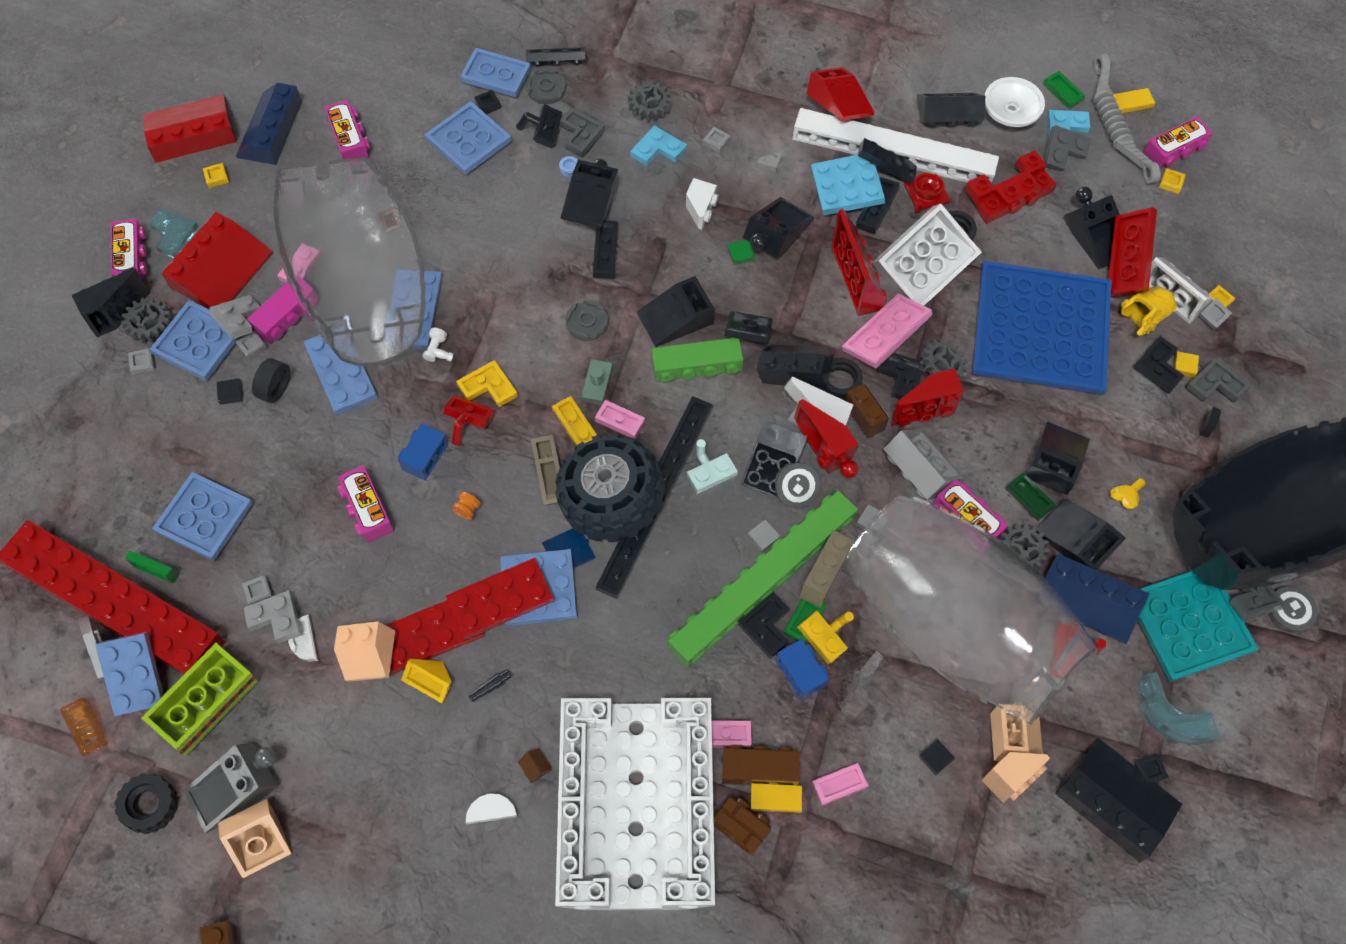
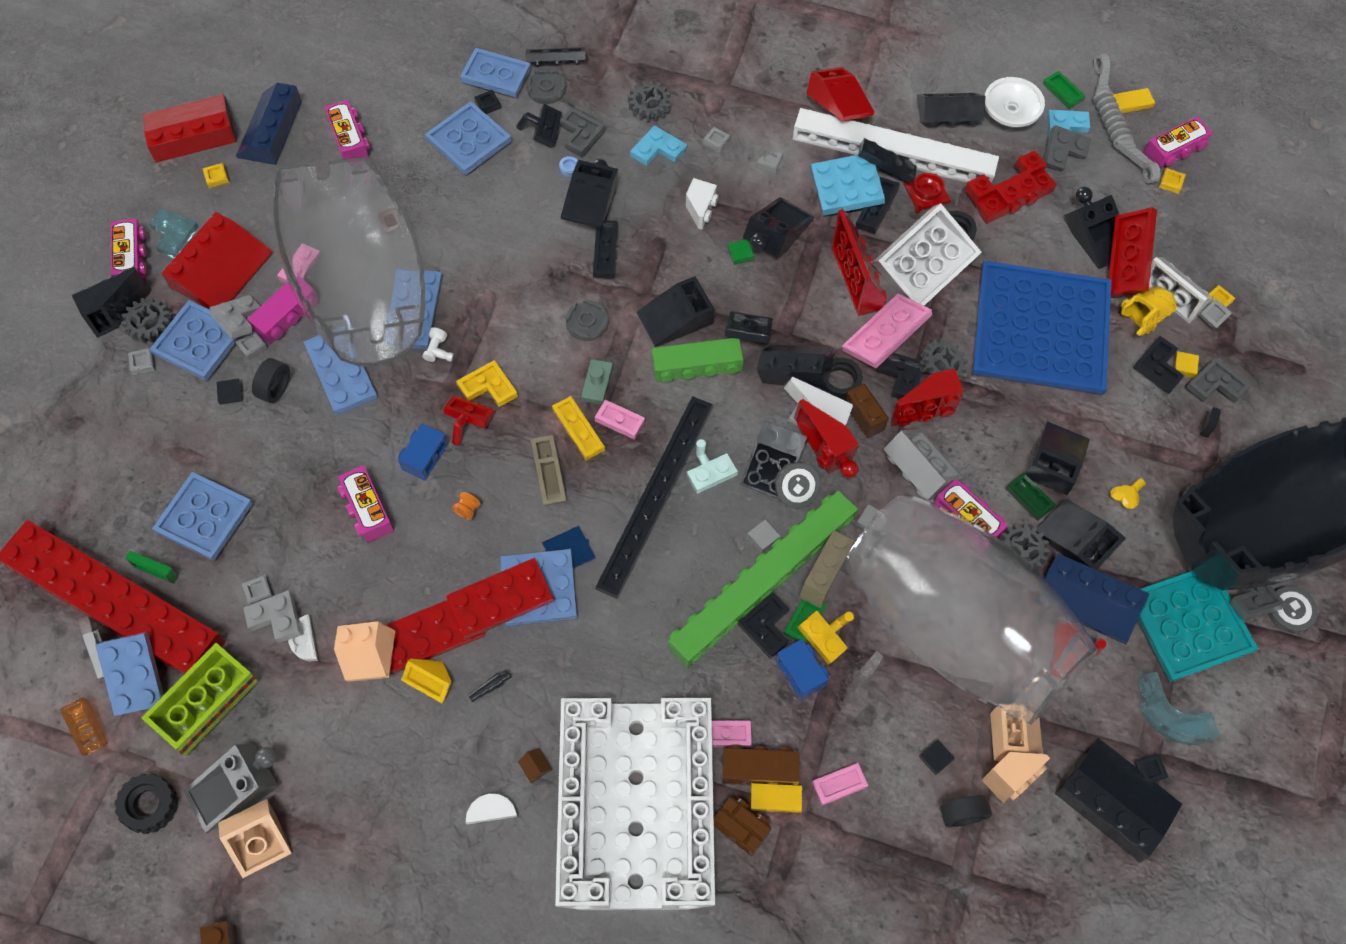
(610, 488): black wheel -> none
(966, 810): none -> black tyre

